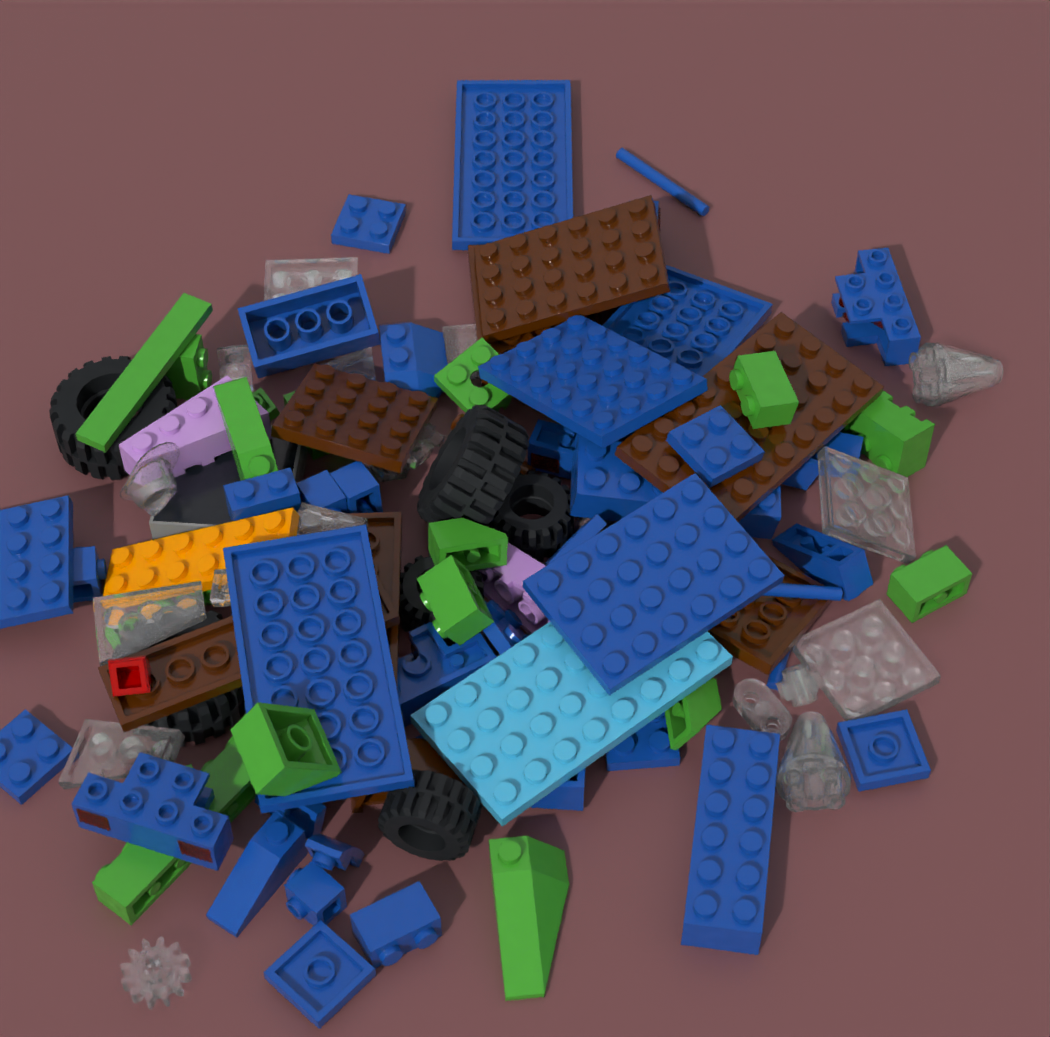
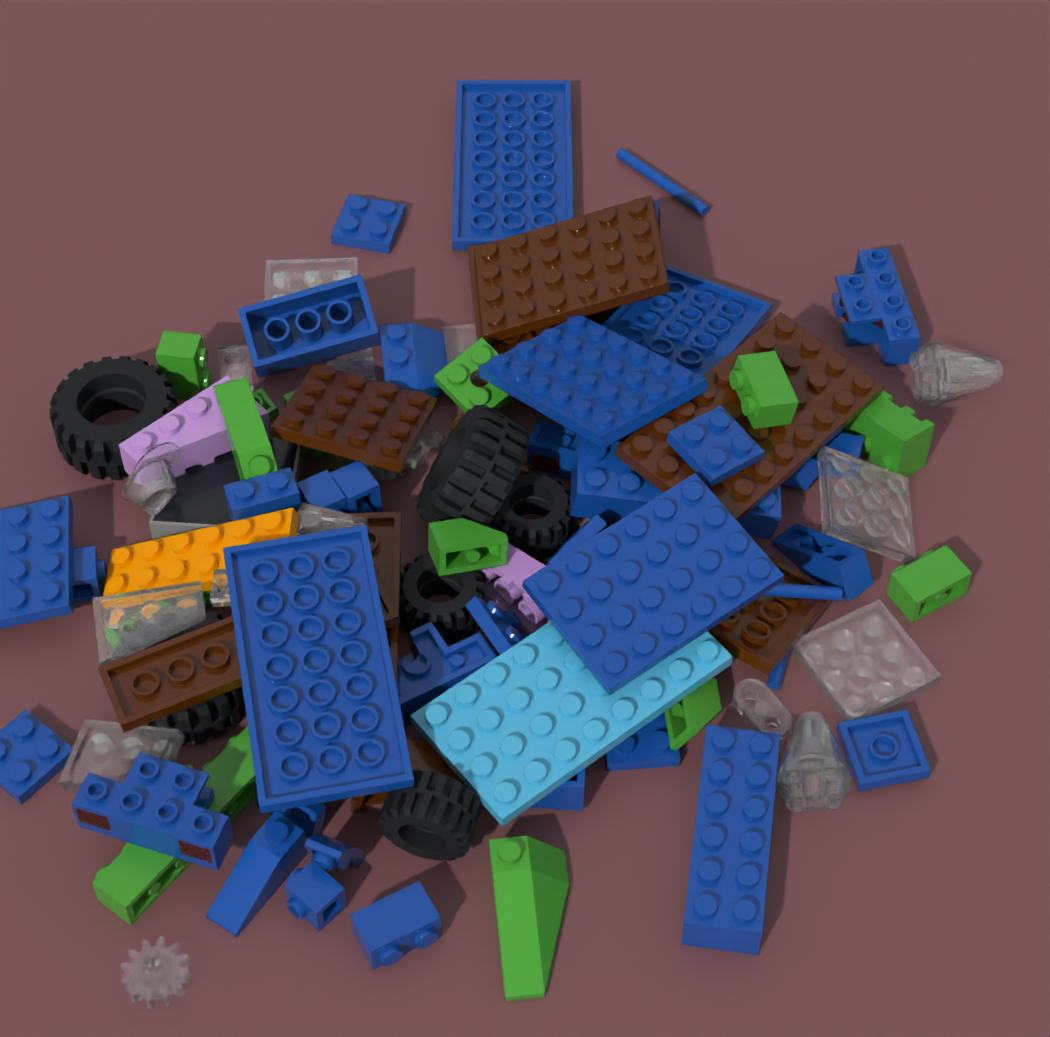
(130, 675): red slope -> none
(144, 372): bright green tile -> none
(284, 749): bright green slope -> none
(319, 974): blue plate -> none
(454, 600): bright green brick -> none
(800, 685): clear gear -> none

